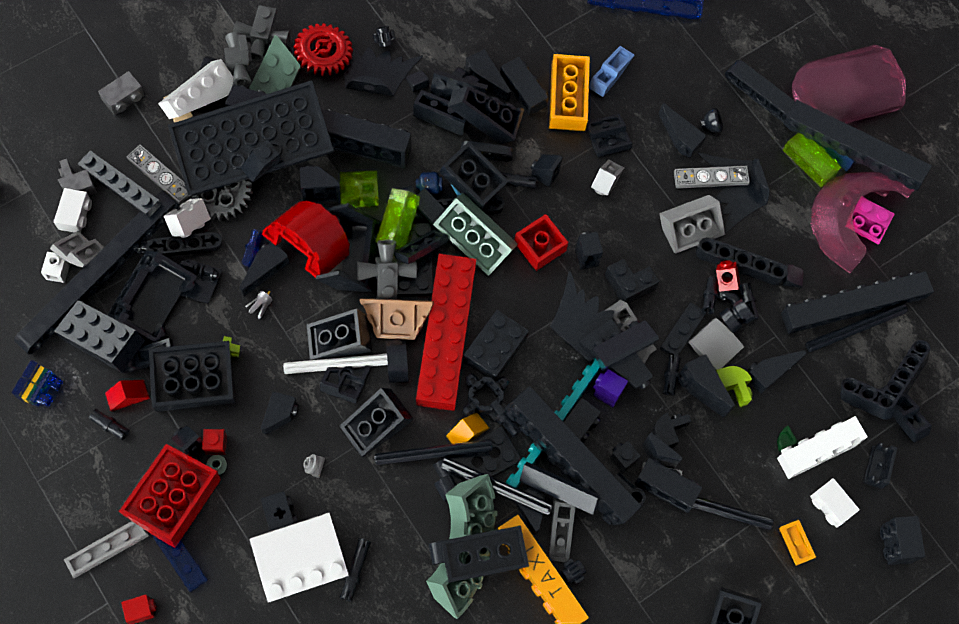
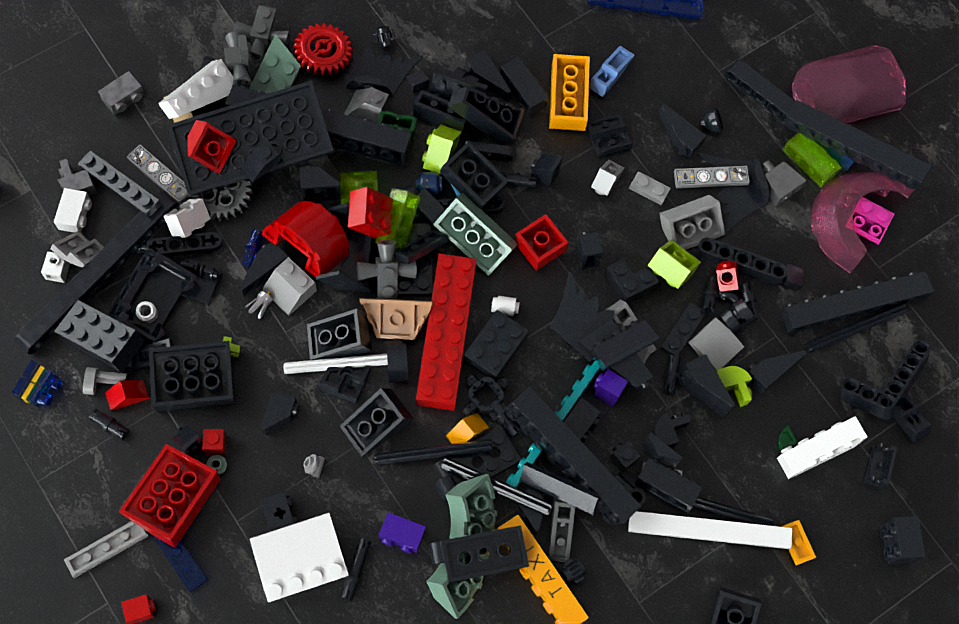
(93, 376): none -> light grey piece
(142, 307): none -> white brick
(209, 145): none -> red slope
(289, 286): none -> light grey slope
(368, 104): none -> flat silver slope
(370, 212): none -> red brick
(398, 122): none -> dark green brick
(401, 533): none -> dark purple brick
(441, 147): none -> lime brick
(506, 305): none -> white brick
(649, 188): none -> light grey plate
(674, 264): none -> brick
(710, 530): none -> white tile
(782, 181): none -> flat silver torso
(834, 503): white brick -> none

